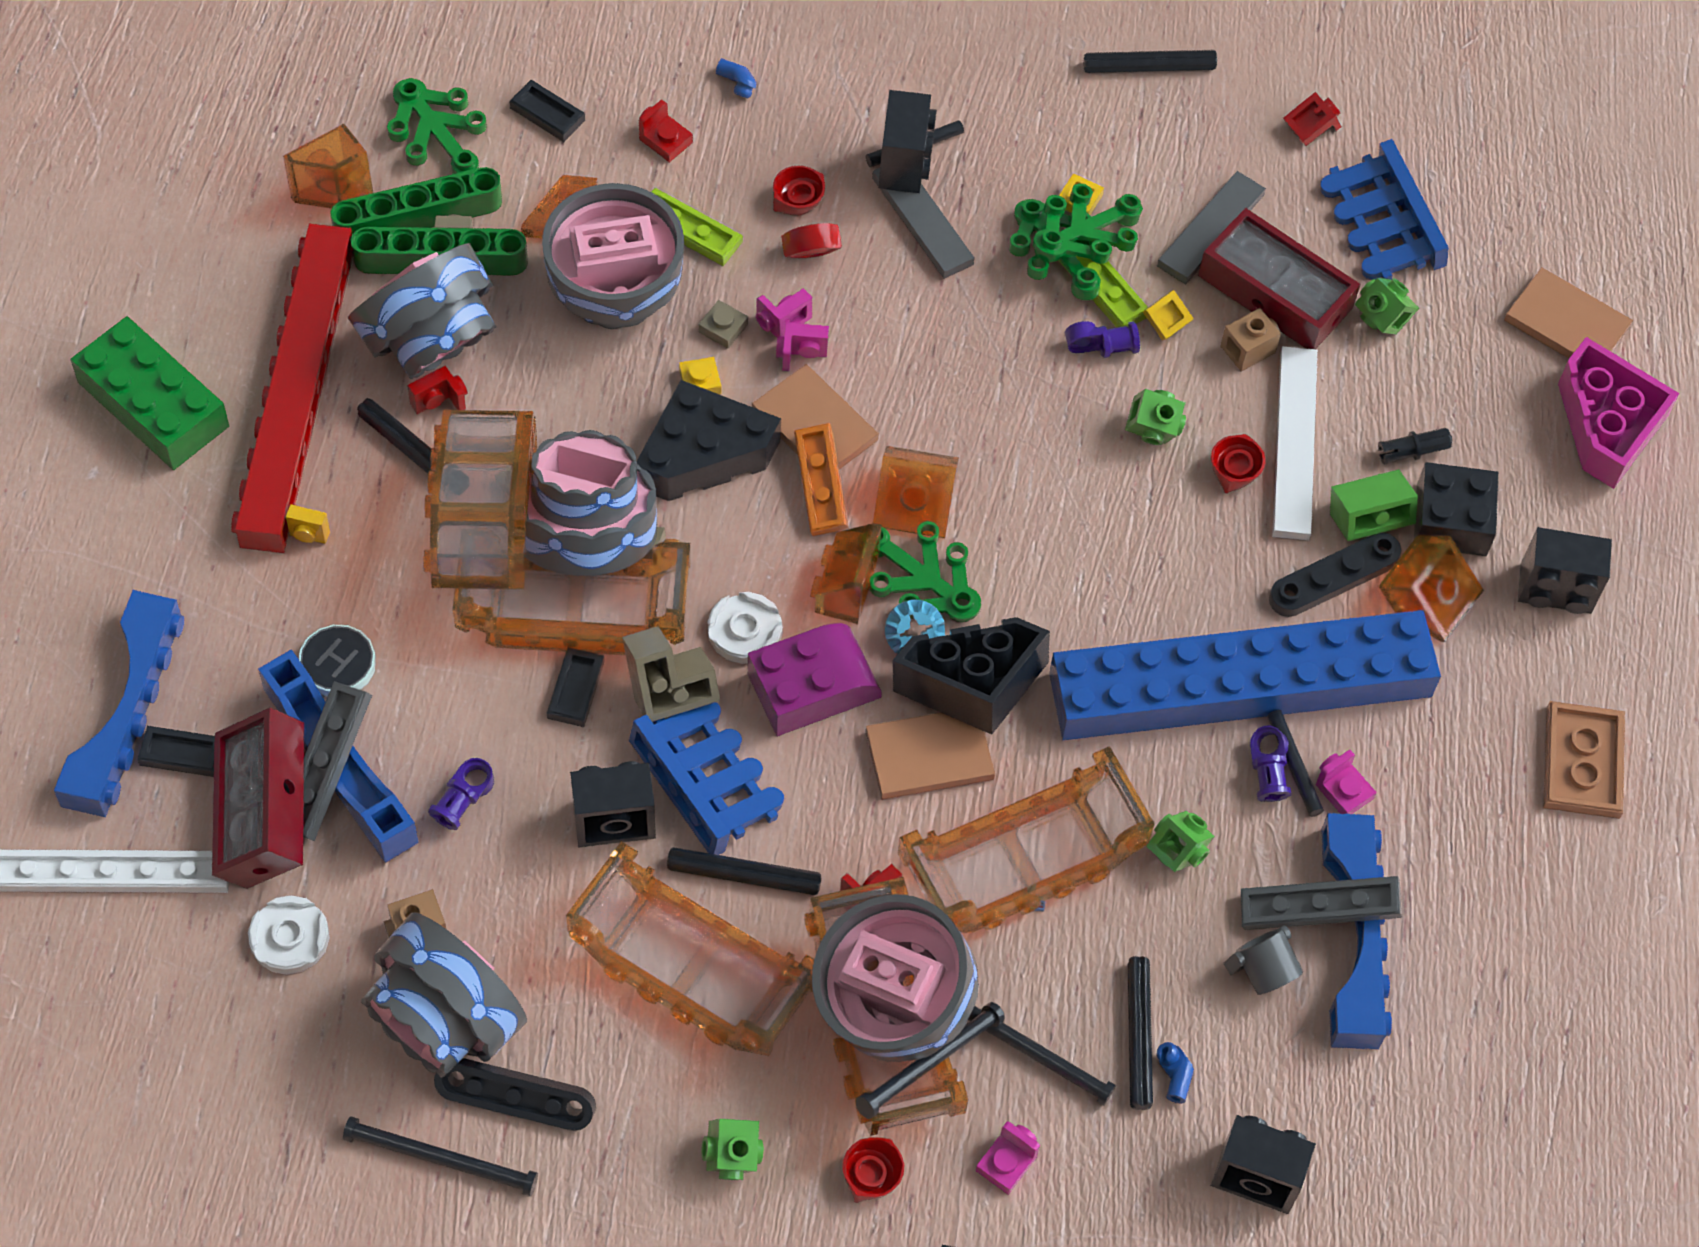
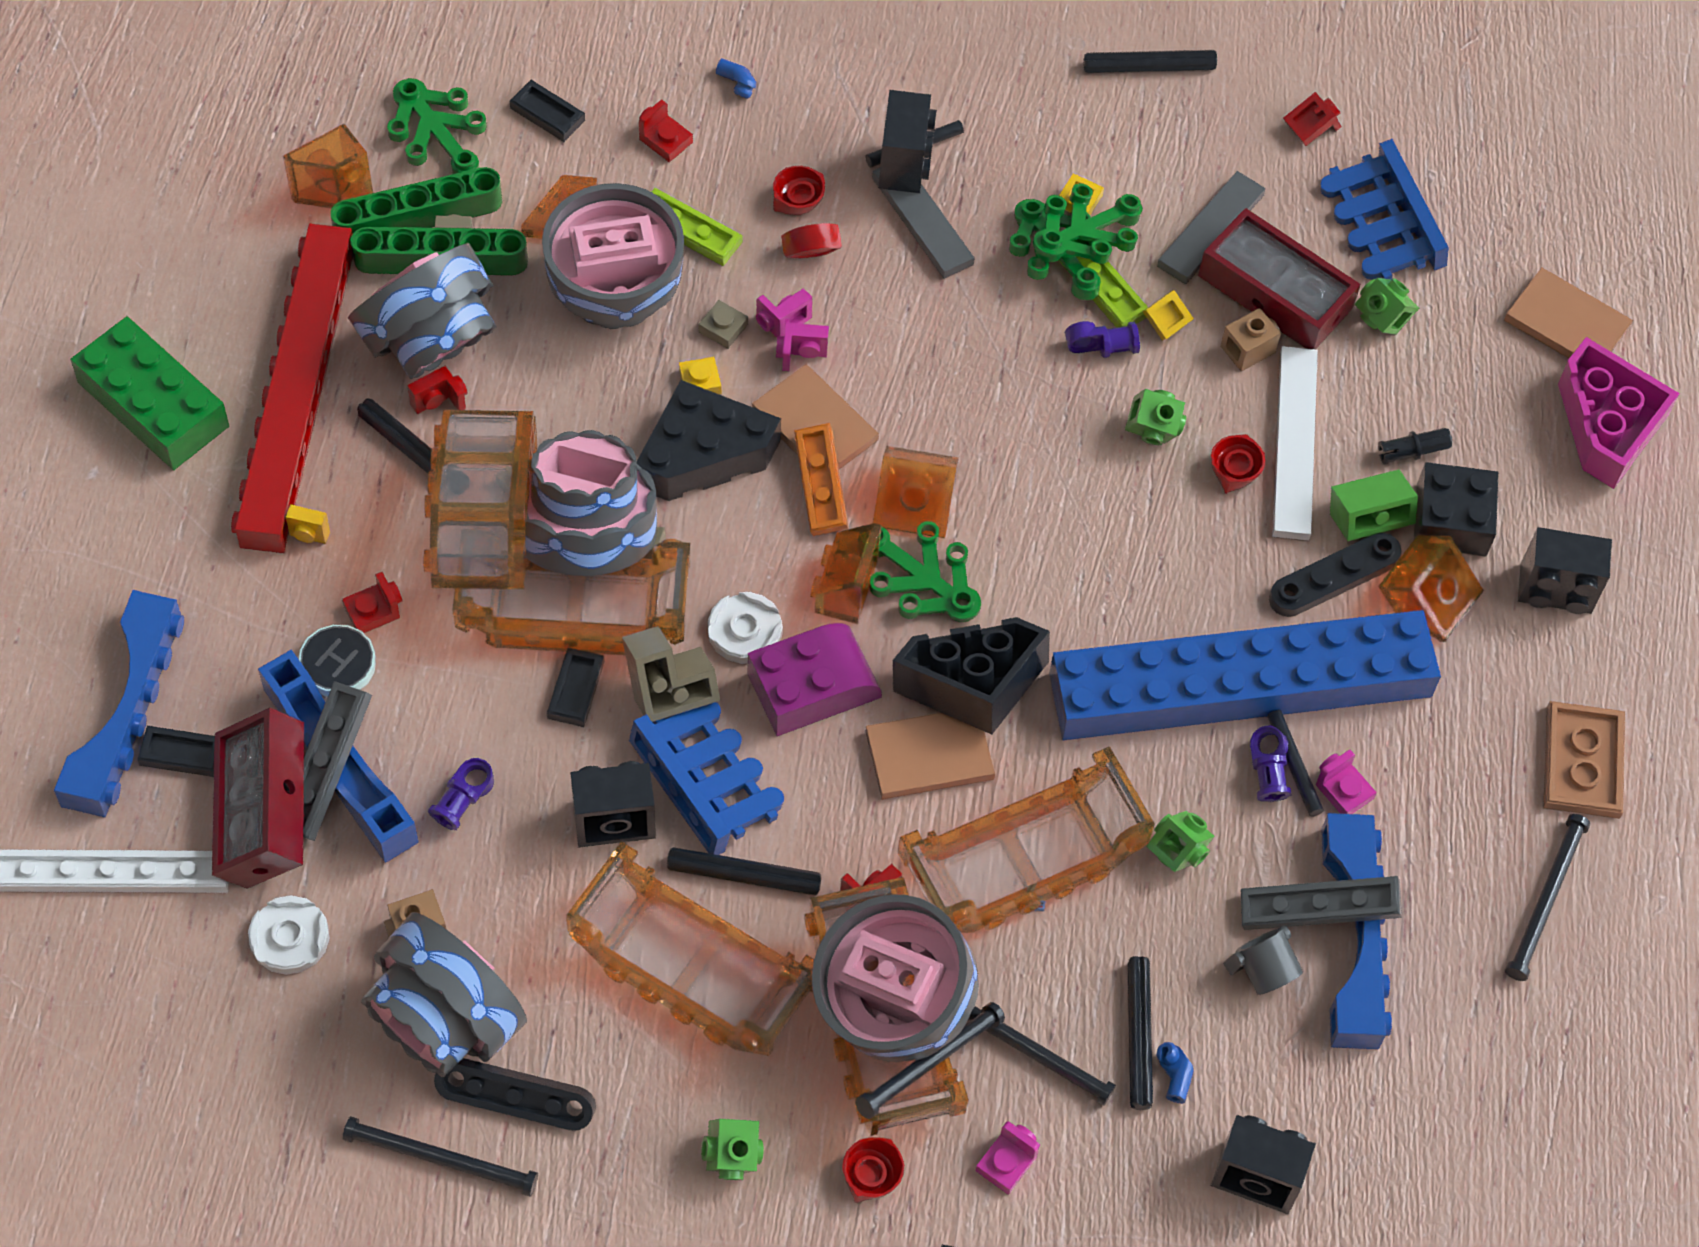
(374, 605): none -> red bracket
(899, 621): medium azure gear -> none
(1518, 968): none -> black bar

